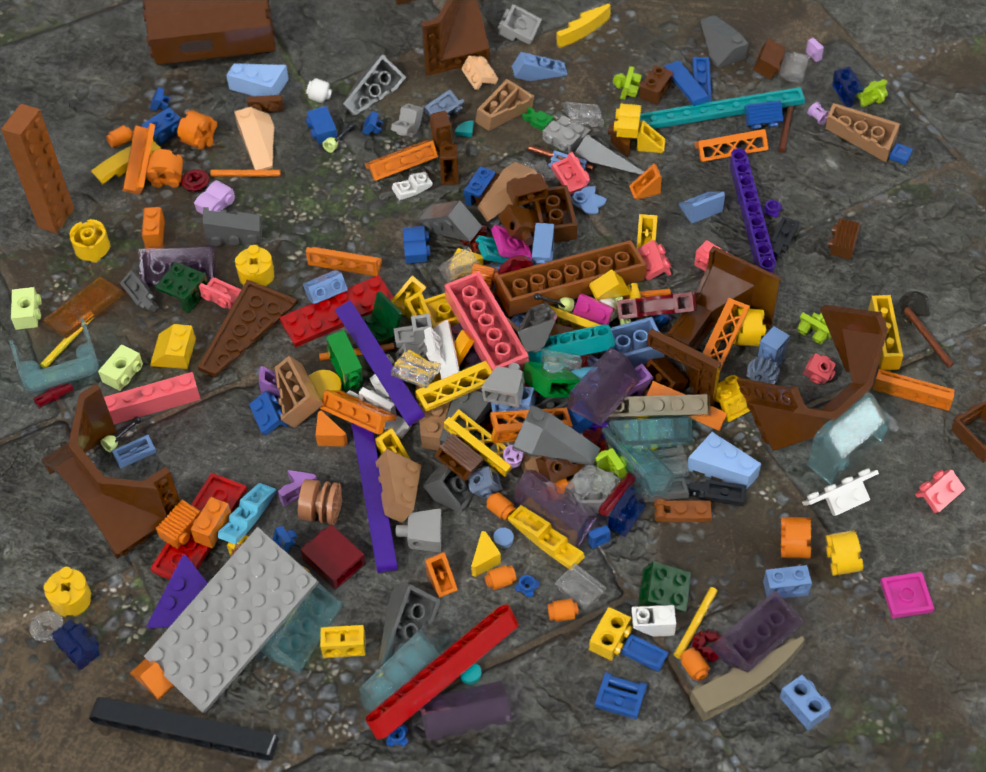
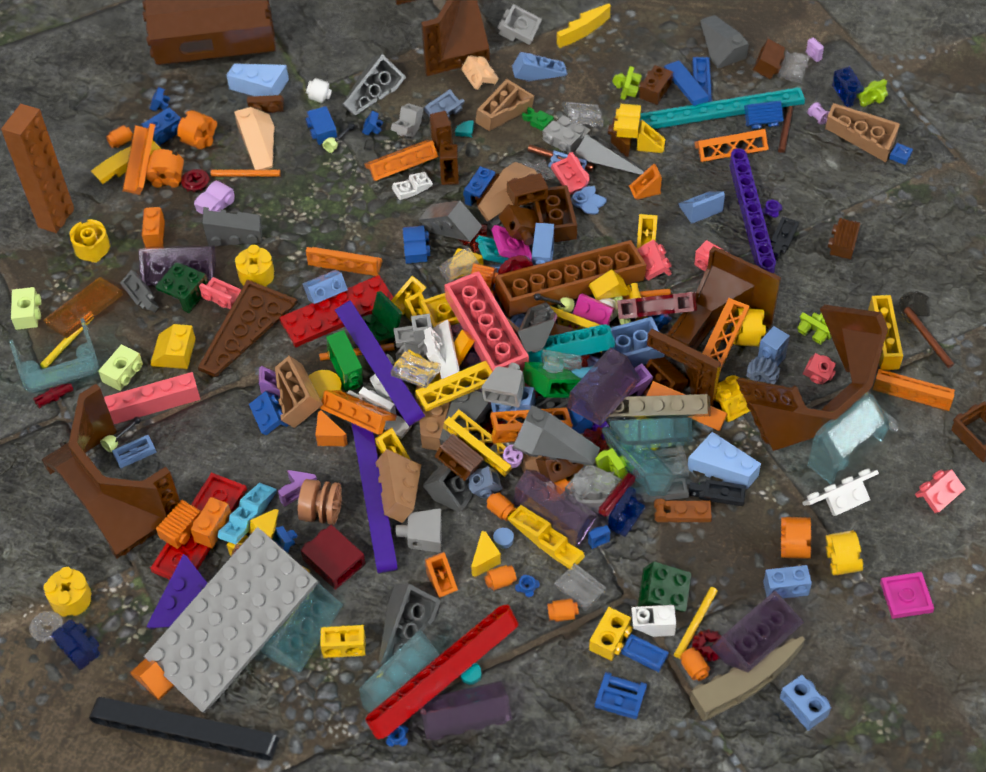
(266, 522): none -> yellow slope

